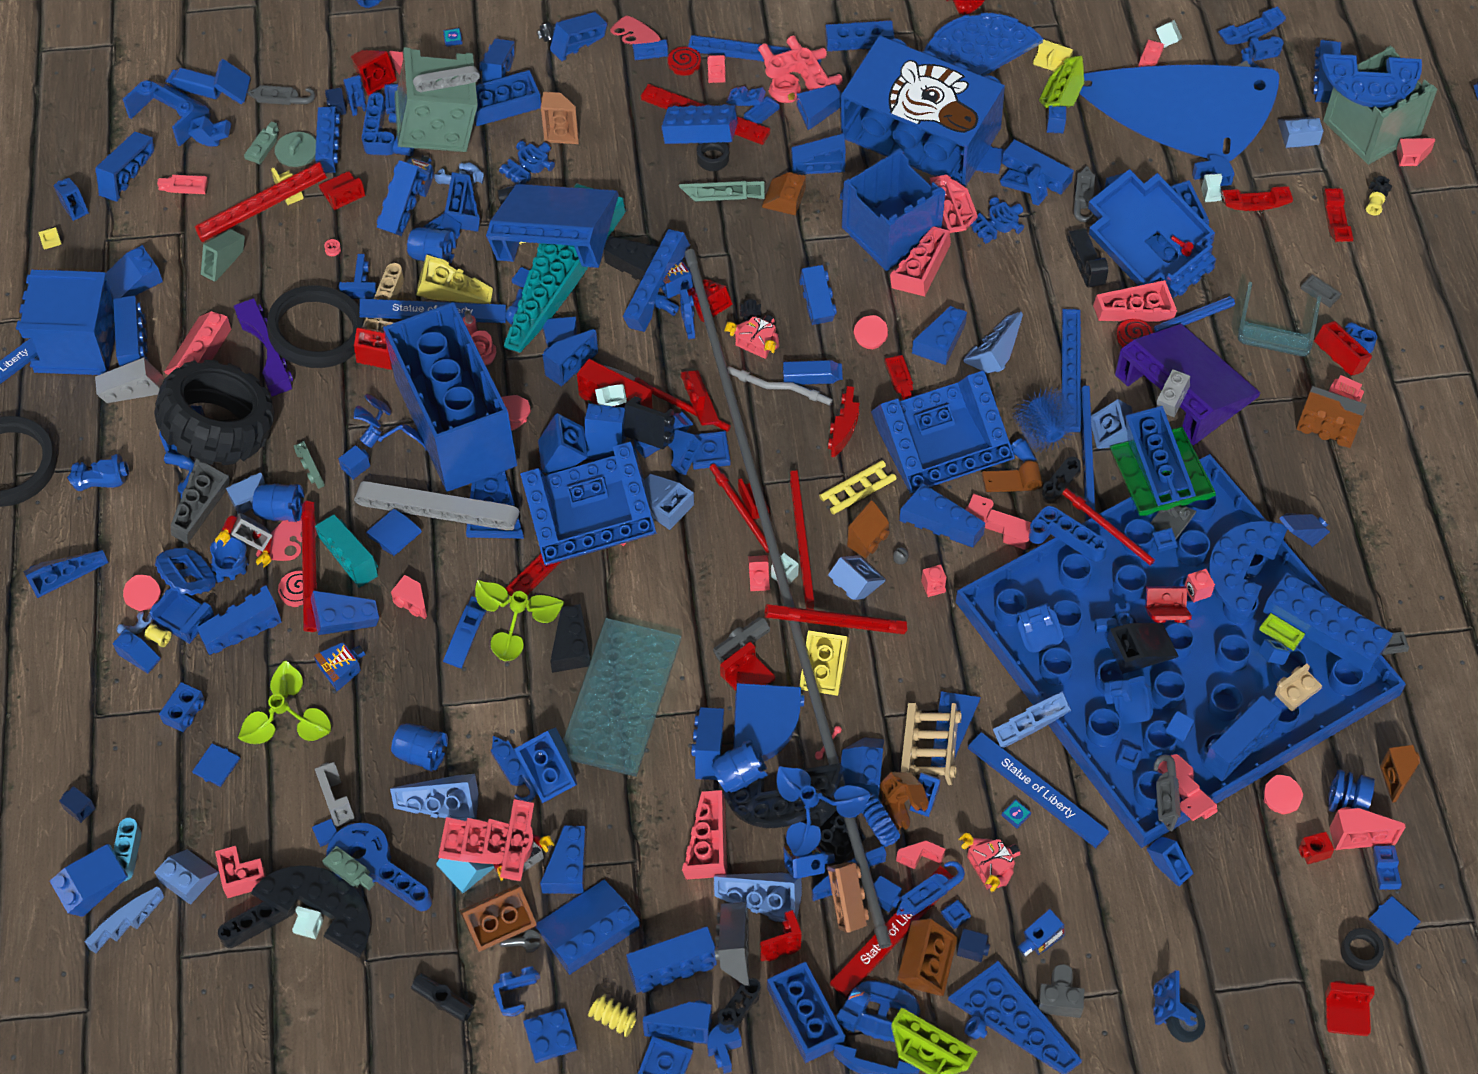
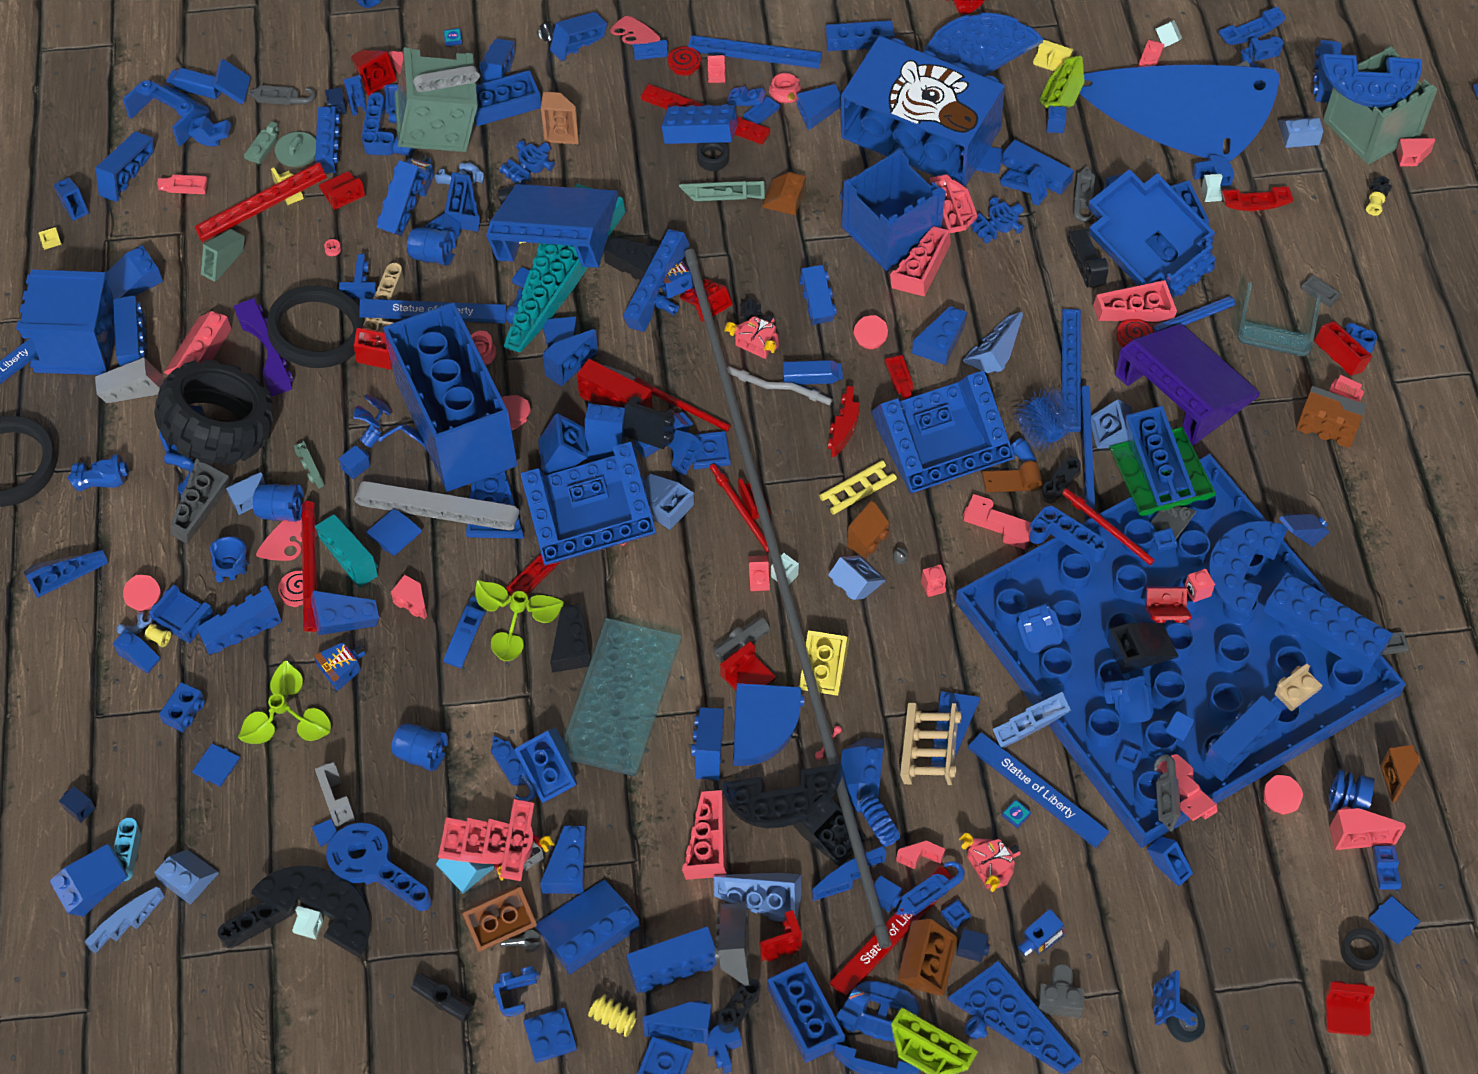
(195, 567): blue piece -> none
(236, 876): coral brick -> none
(248, 532): torso -> none
(348, 868): sand green hinge -> none
(443, 797): medium blue wedge -> none
(445, 283): light yellow wedge -> none
(470, 322): coral piece -> none
(611, 395): light aqua panel -> none
(687, 312): blue wing -> none
(699, 398): red bracket -> none
(739, 767): blue piece -> none
(797, 783): blue plant -> none
(801, 61): coral pin -> none
(801, 539): red tile -> none
(807, 864): blue torso -> none
(820, 156): blue wedge -> none
(835, 619): red piece -> none
(848, 896): nougat slope -> none
(896, 790): dark orange piece -> none
(931, 787): blue slope -> none
(942, 516): blue wedge -> none
(1105, 624): blue bar -> none
(1173, 392): light grey brick -> none
(1186, 247): red hand -> none
(1274, 651): blue slope -> none
(1282, 631): lime tile -> none
(1319, 841): red brick -> none
(1336, 215): red slope -> none

